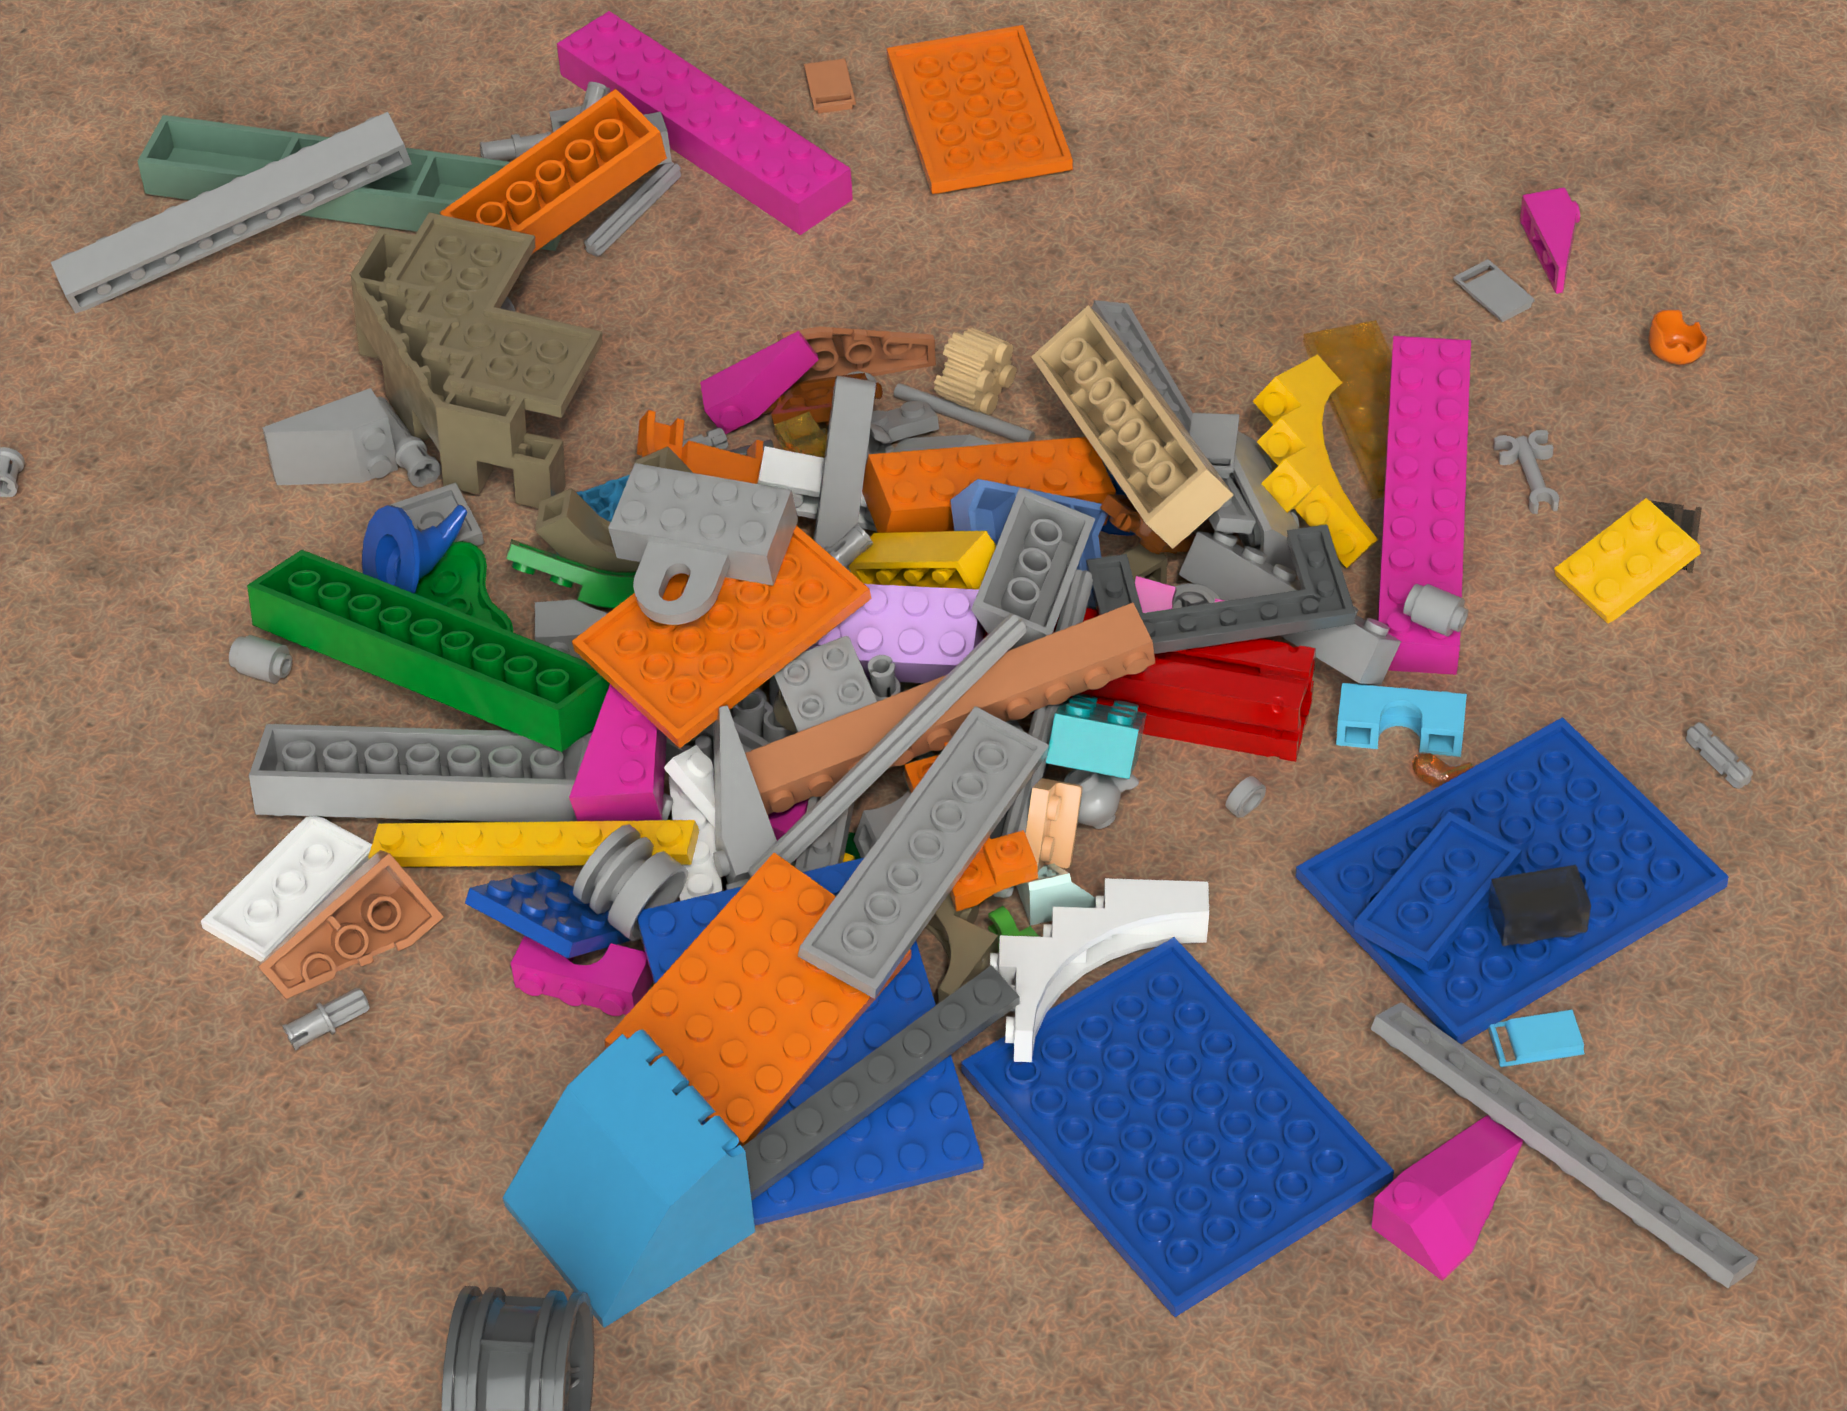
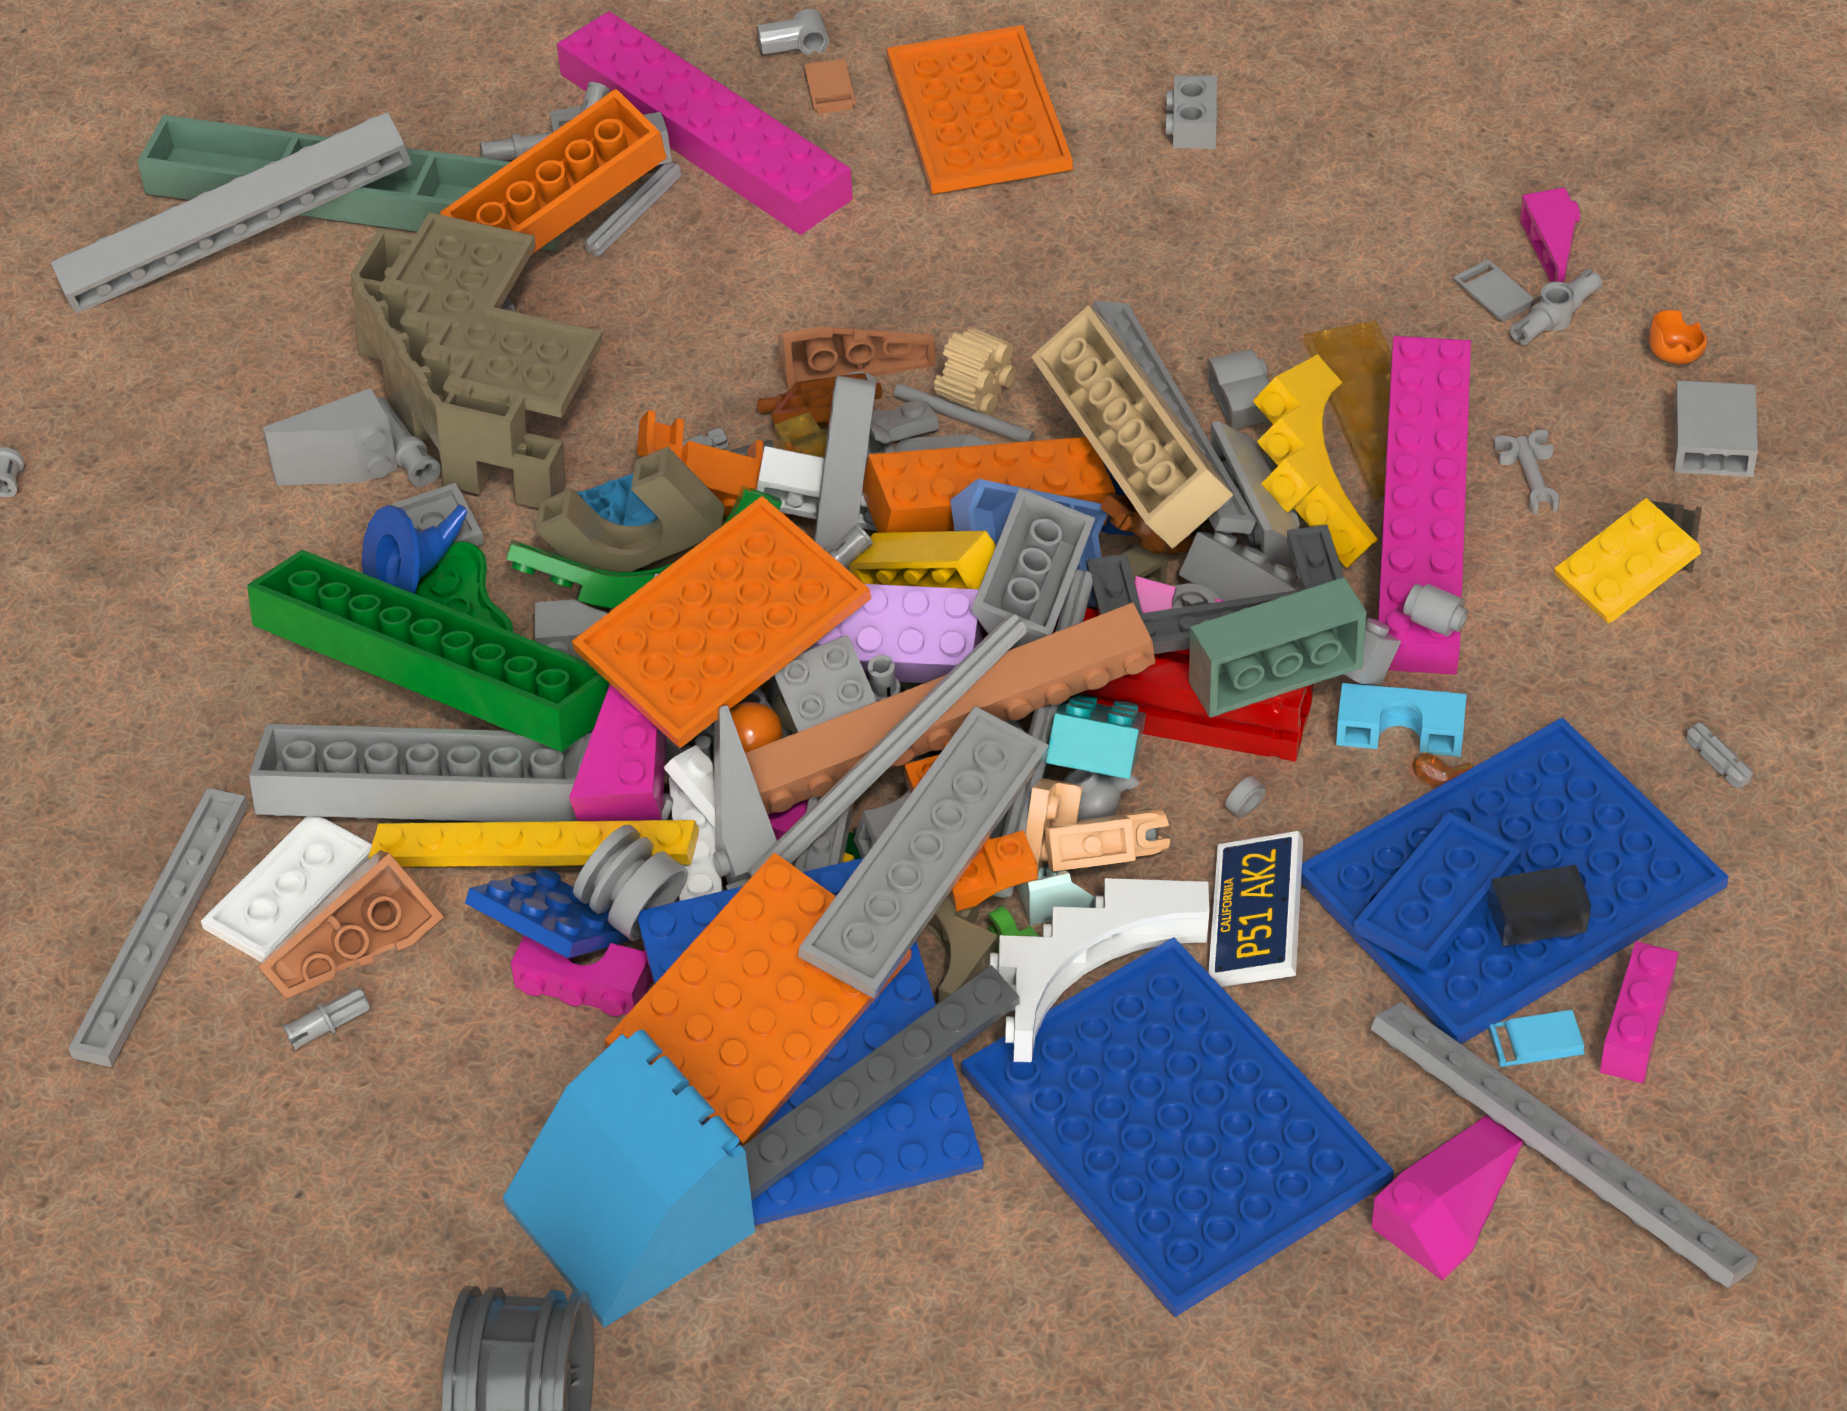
(158, 928): none -> light grey plate
(260, 658): light grey brick -> none
(698, 529): light grey brick -> none
(756, 382): dark pink slope -> none
(756, 724): none -> orange hair
(803, 32): none -> light grey piece
(1106, 840): none -> light nougat plate
(1193, 111): none -> light grey brick
(1216, 438): light grey piece -> none
(1235, 384): none -> light grey brick
(1256, 909): none -> tile
(1276, 647): none -> sand green brick
(1555, 306): none -> light grey pin
(1639, 1012): none -> dark pink arch
(1715, 428): none -> light grey brick

